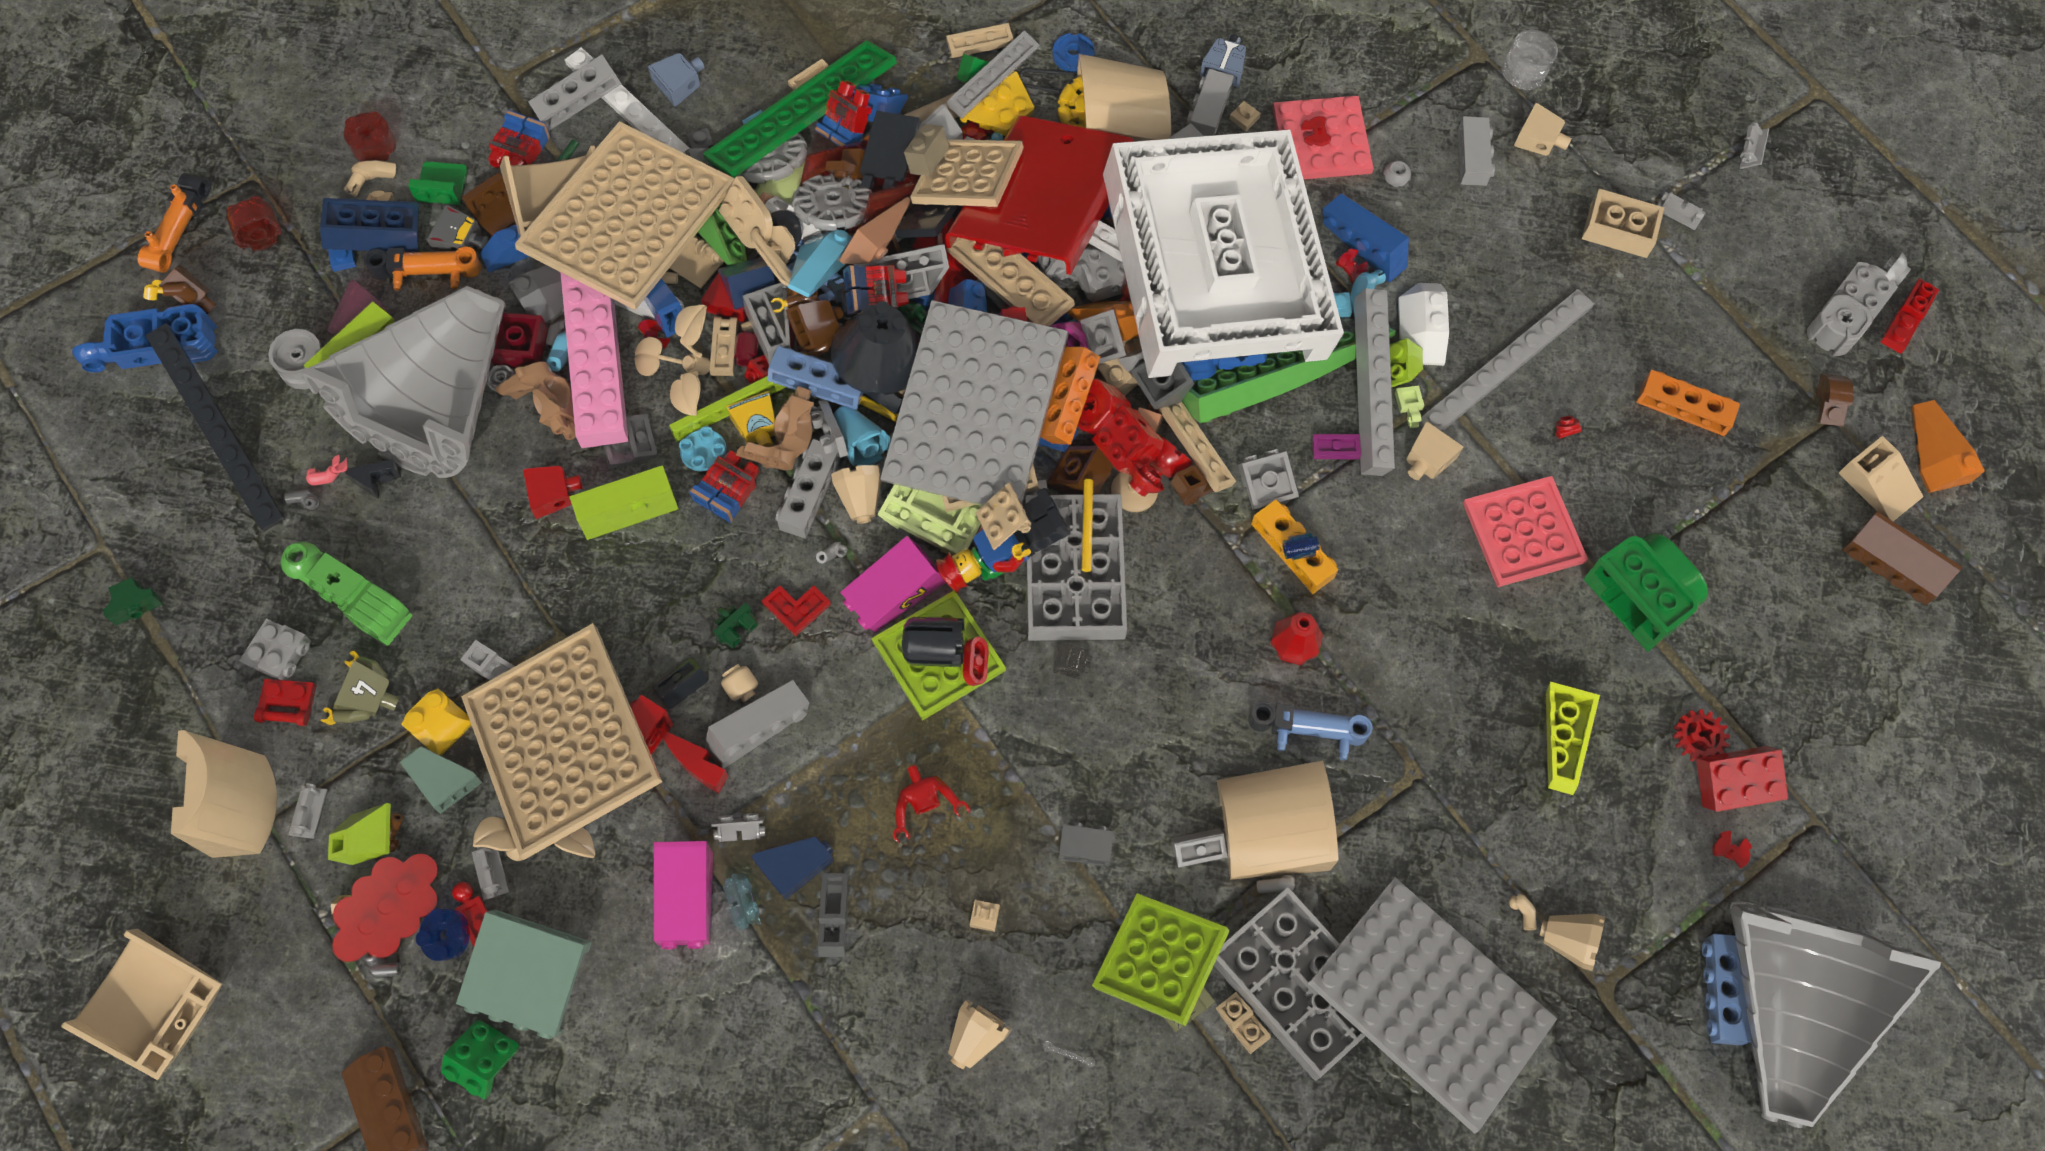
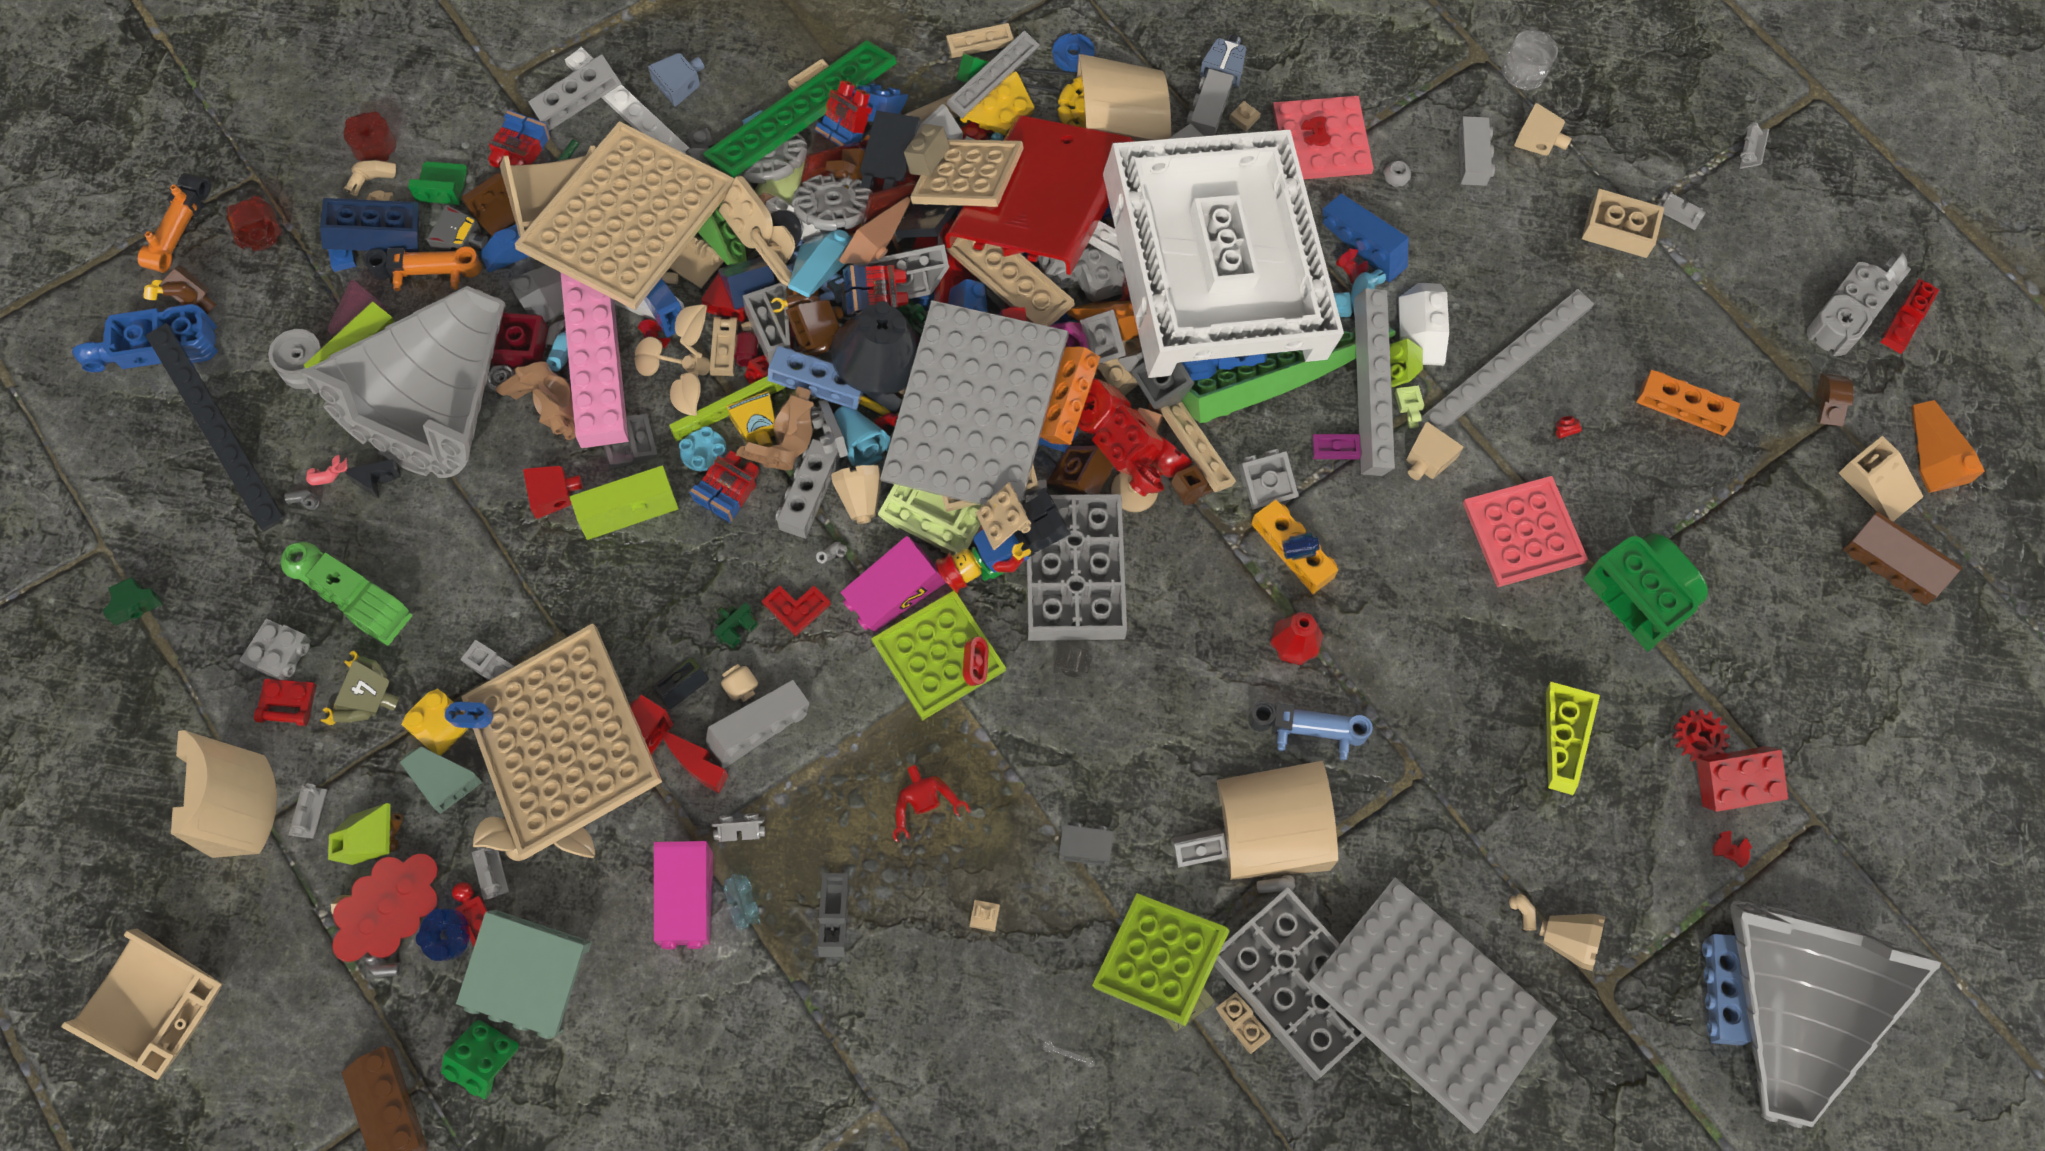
(469, 710): none -> blue beam
(794, 864): dark blue slope -> none
(886, 419): none -> red arm
(933, 641): black cylinder -> none
(975, 1035): tan cone -> none
(1087, 525): yellow bar -> none

